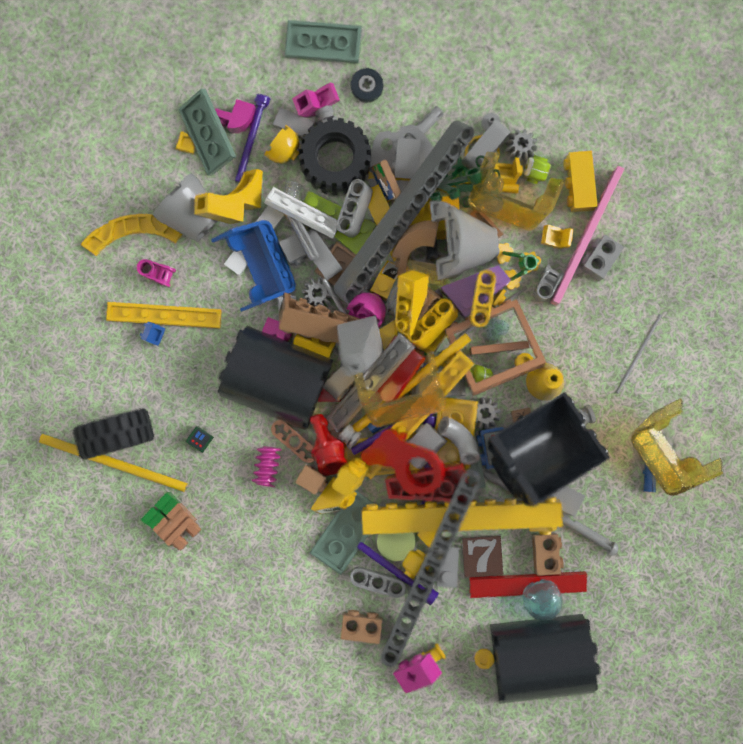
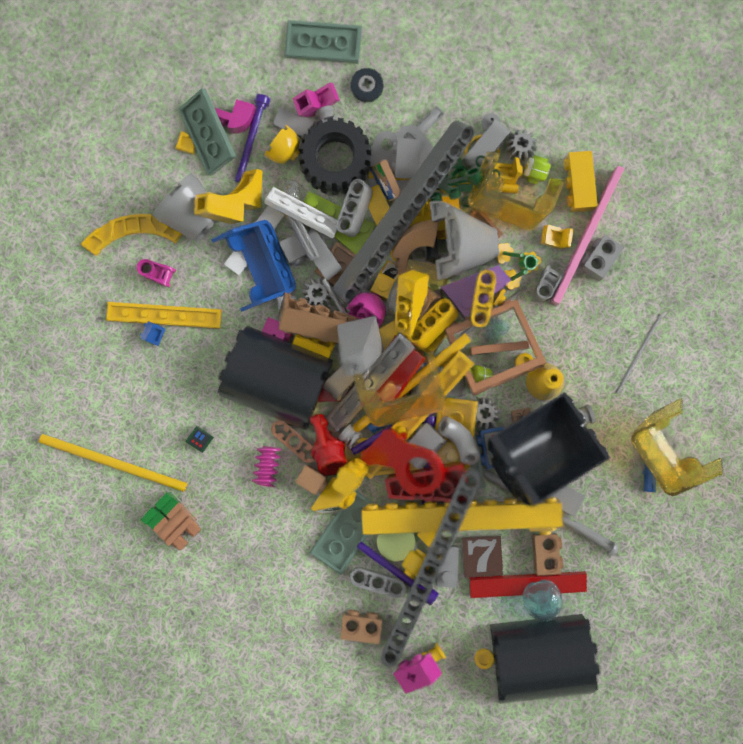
(113, 433): black tyre -> none

